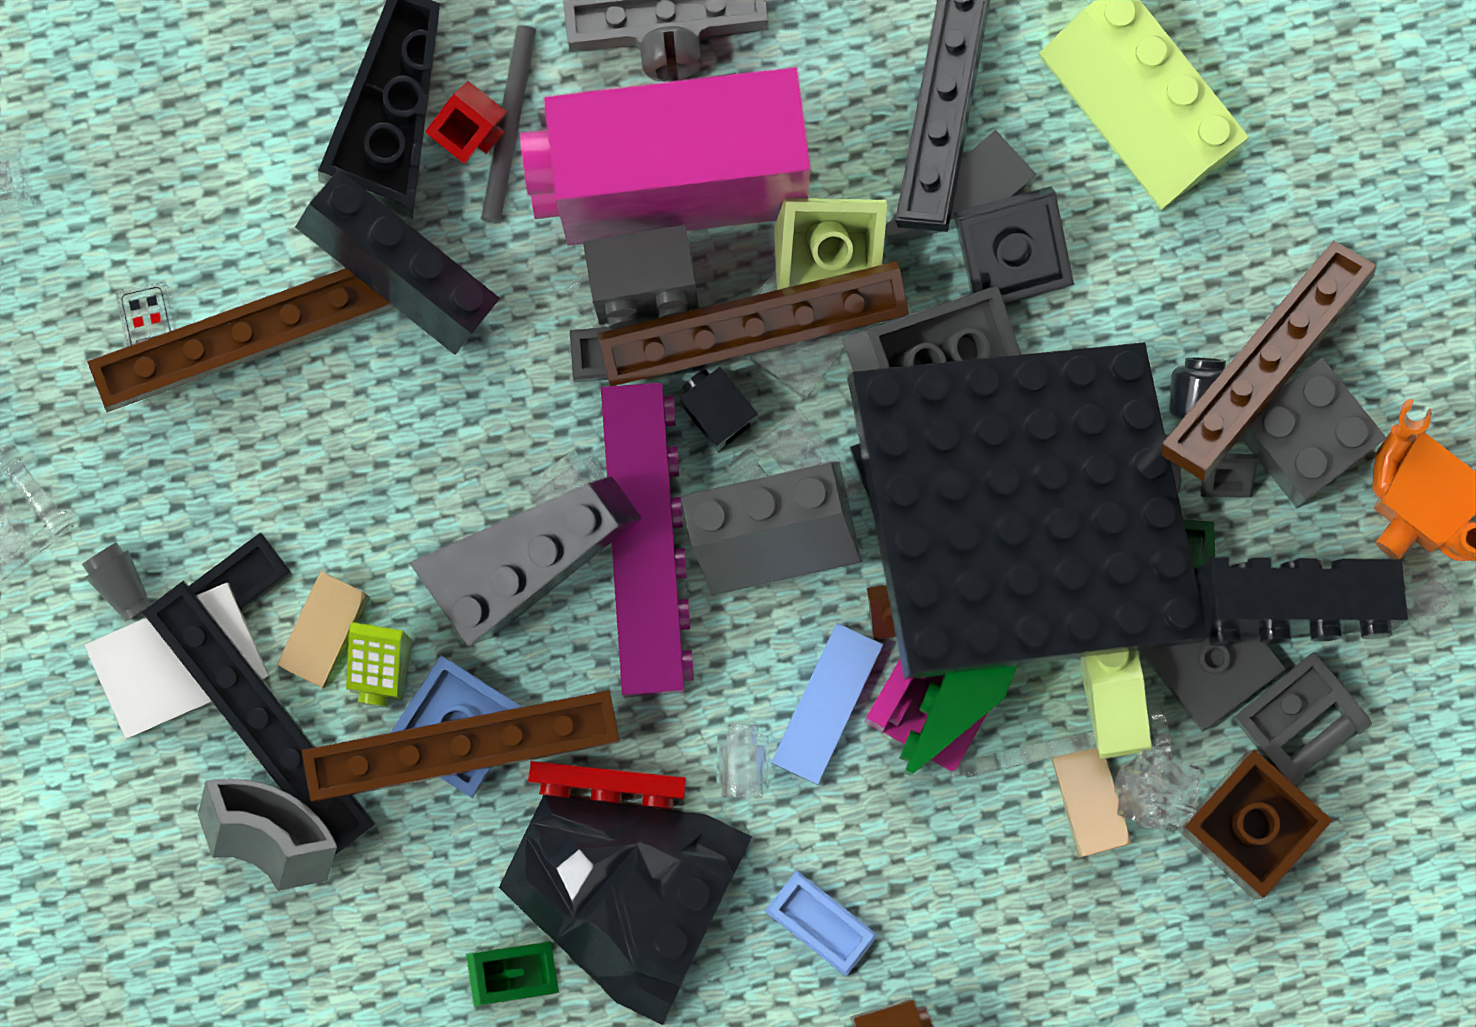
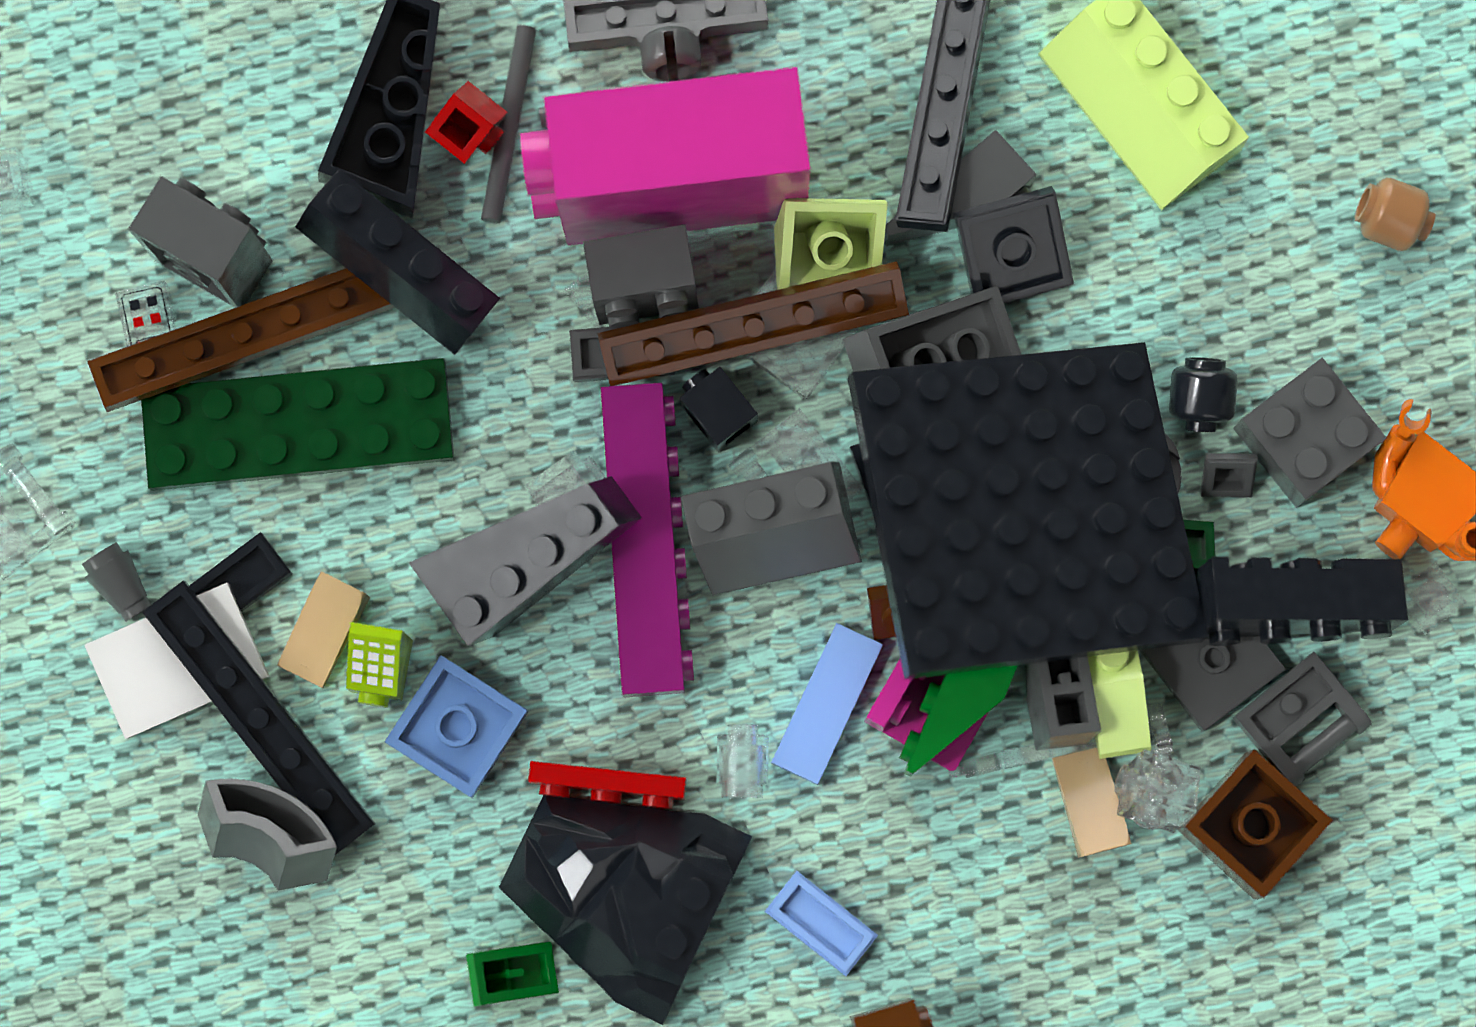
(201, 242): none -> dark grey brick
(298, 424): none -> dark green plate
(460, 746): reddish brown plate -> none
(1061, 703): none -> dark grey slope
(1267, 360): plate -> none
(1394, 214): none -> medium nougat head

